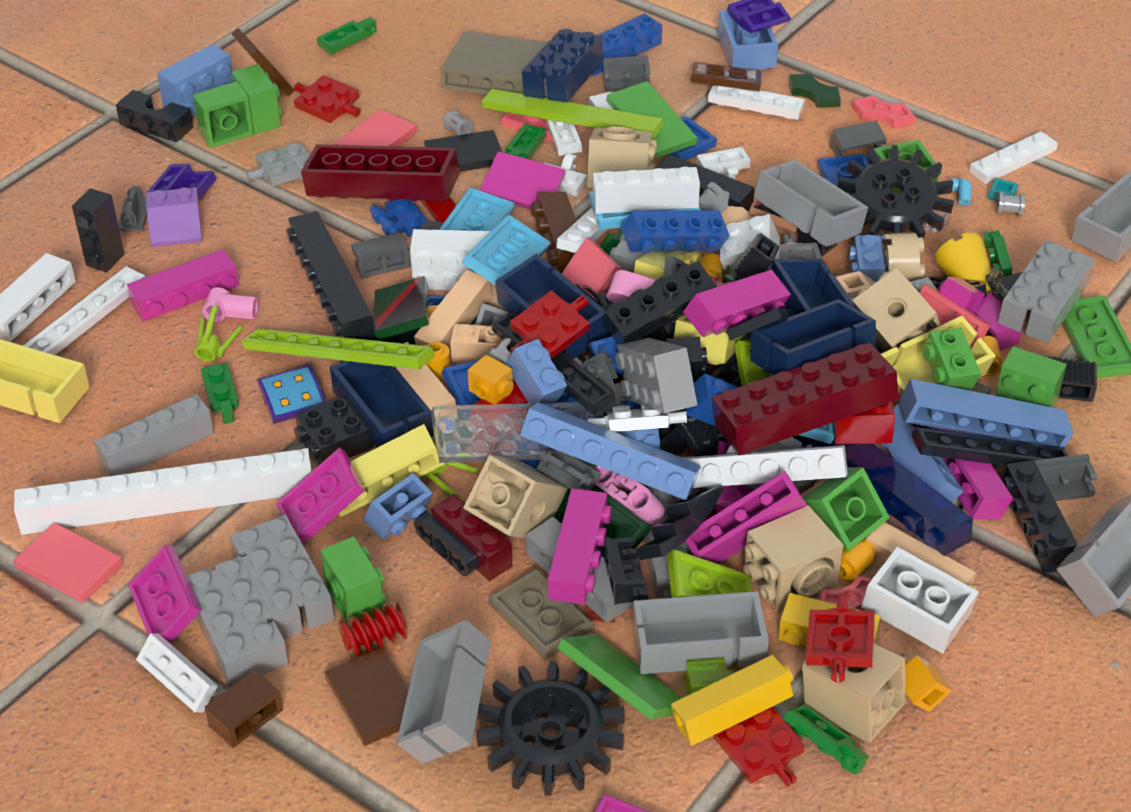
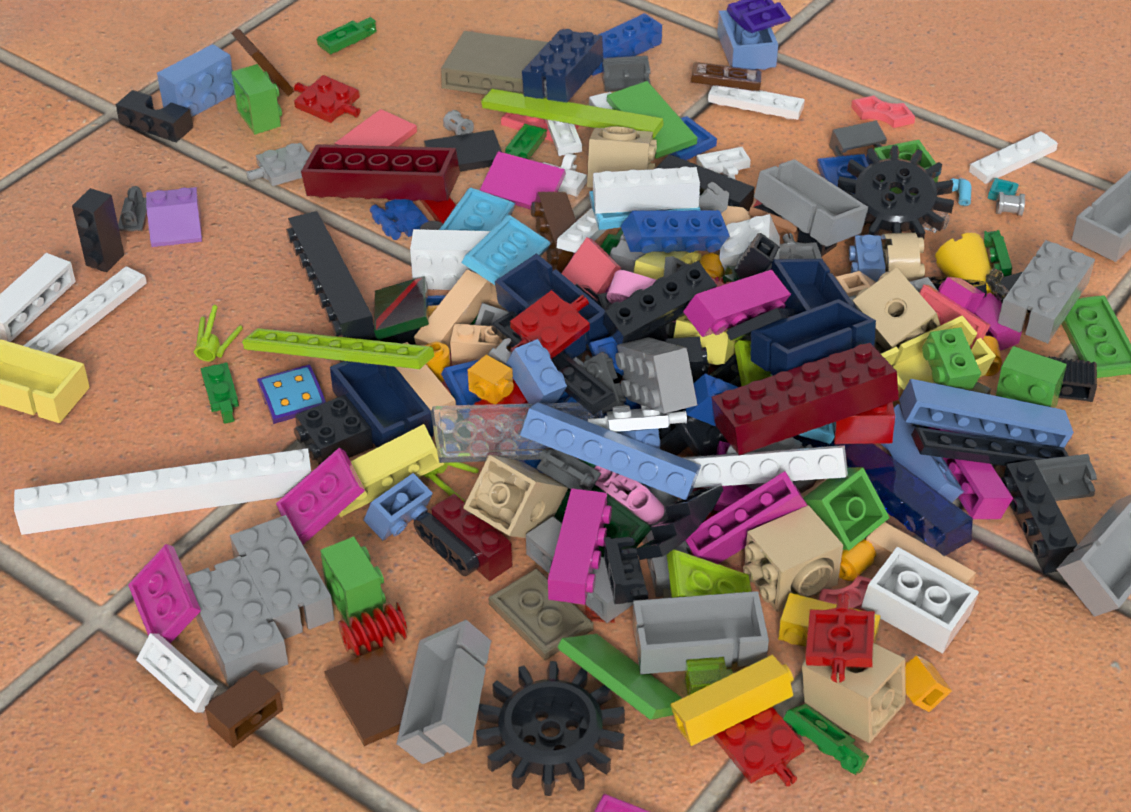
(68, 562): coral tile -> none
(154, 437): light grey brick -> none
(182, 176): dark purple slope -> none
(182, 285): dark pink brick -> none
(223, 114): bright green brick -> none
(230, 305): bright pink piece -> none
(380, 255): dark grey hinge -> none
(808, 87): dark green tile -> none

